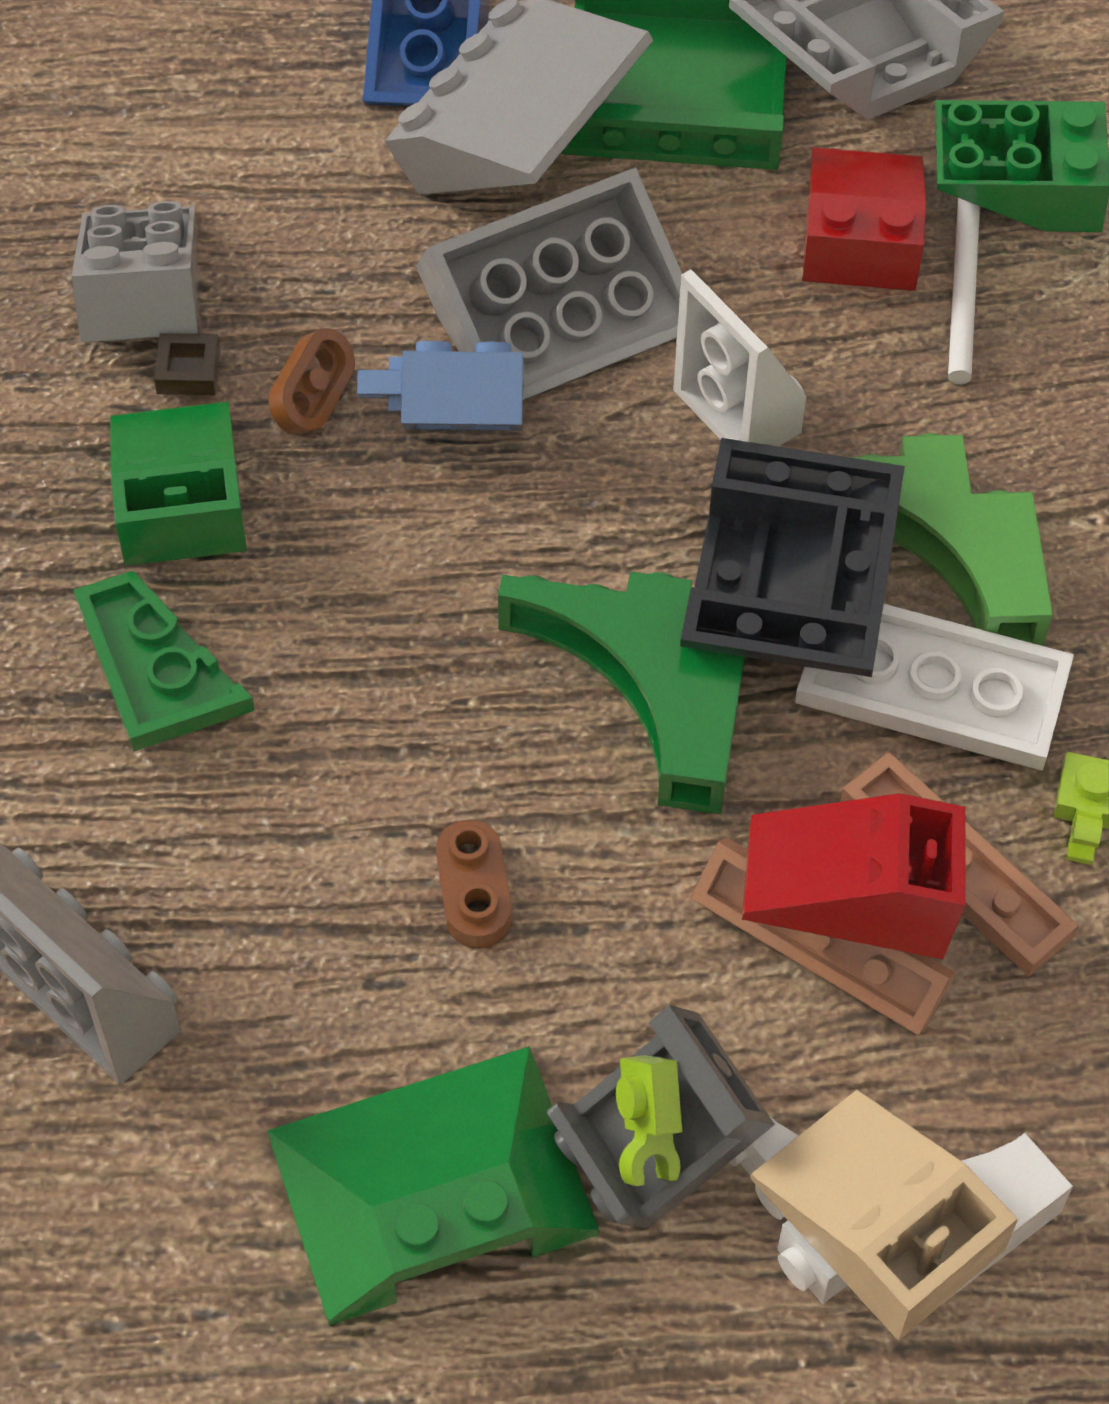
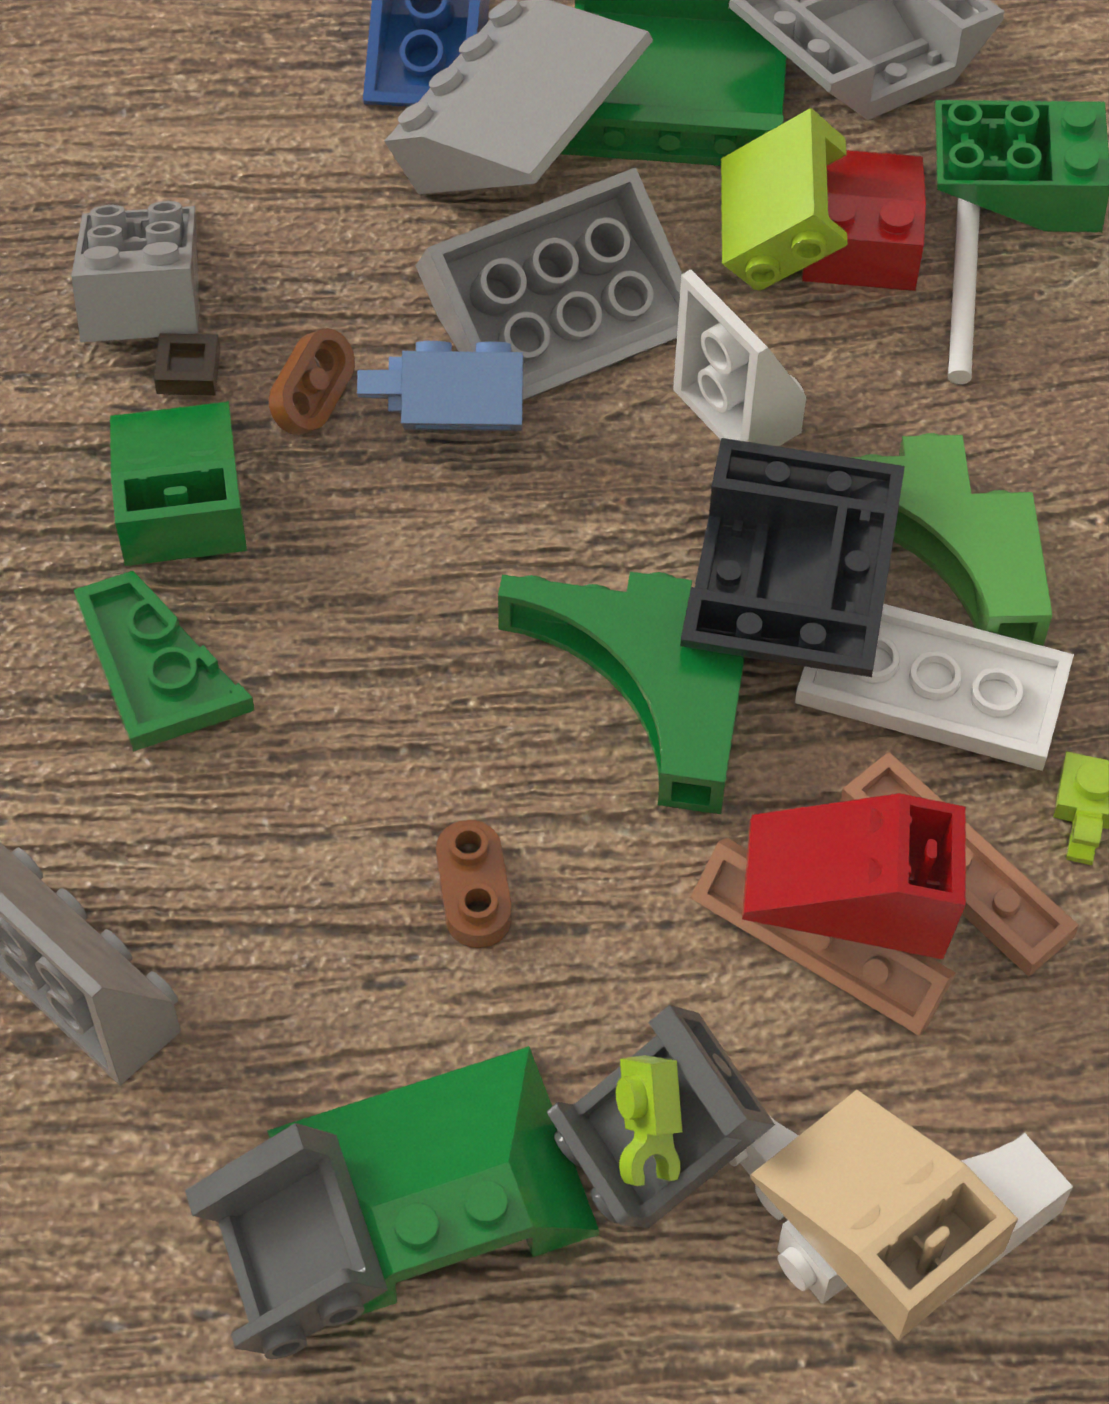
(291, 1239): none -> dark grey panel
(779, 201): none -> lime panel

